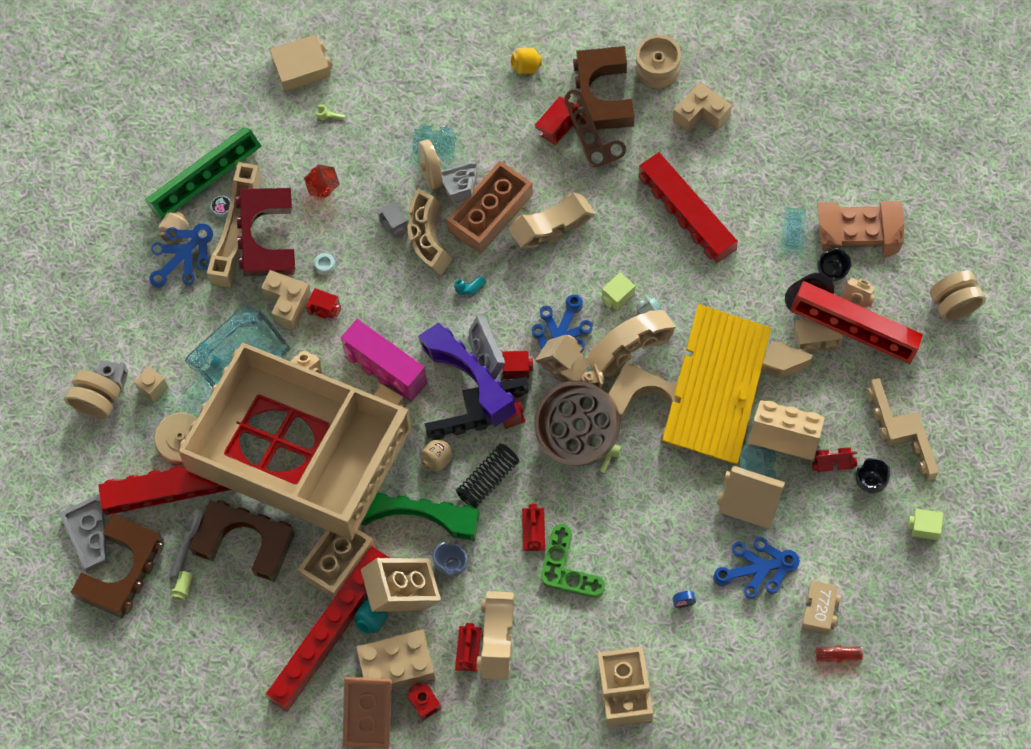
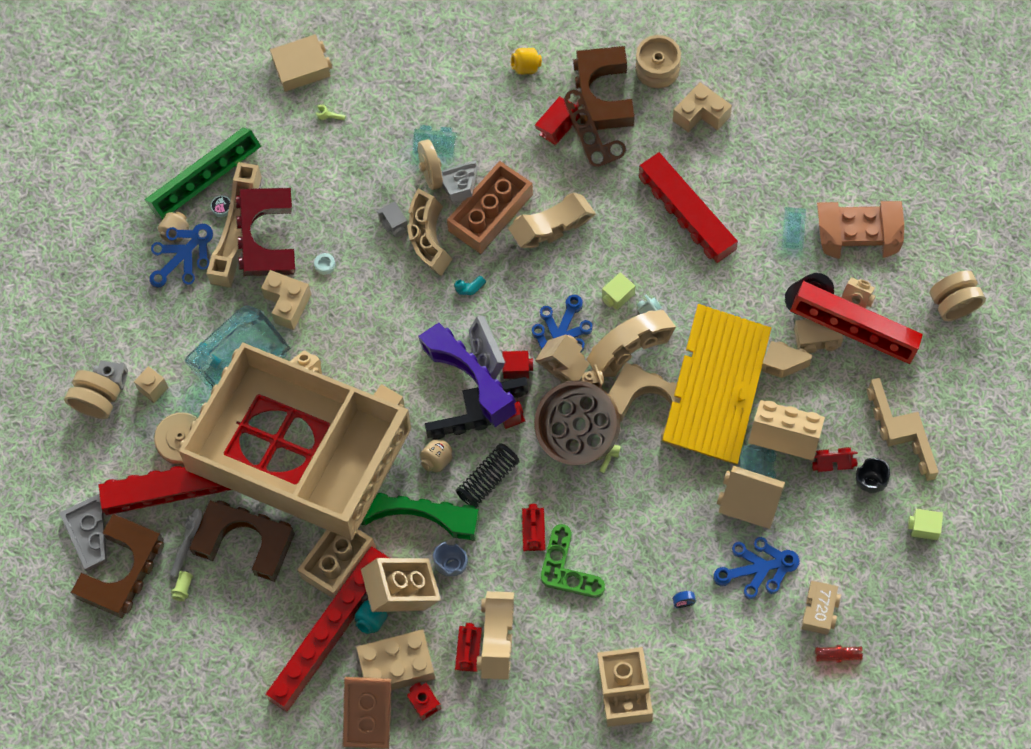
(321, 181): clear red brick -> none
(323, 304): red brick -> none
(383, 360): dark pink brick -> none
(834, 260): black hair -> none

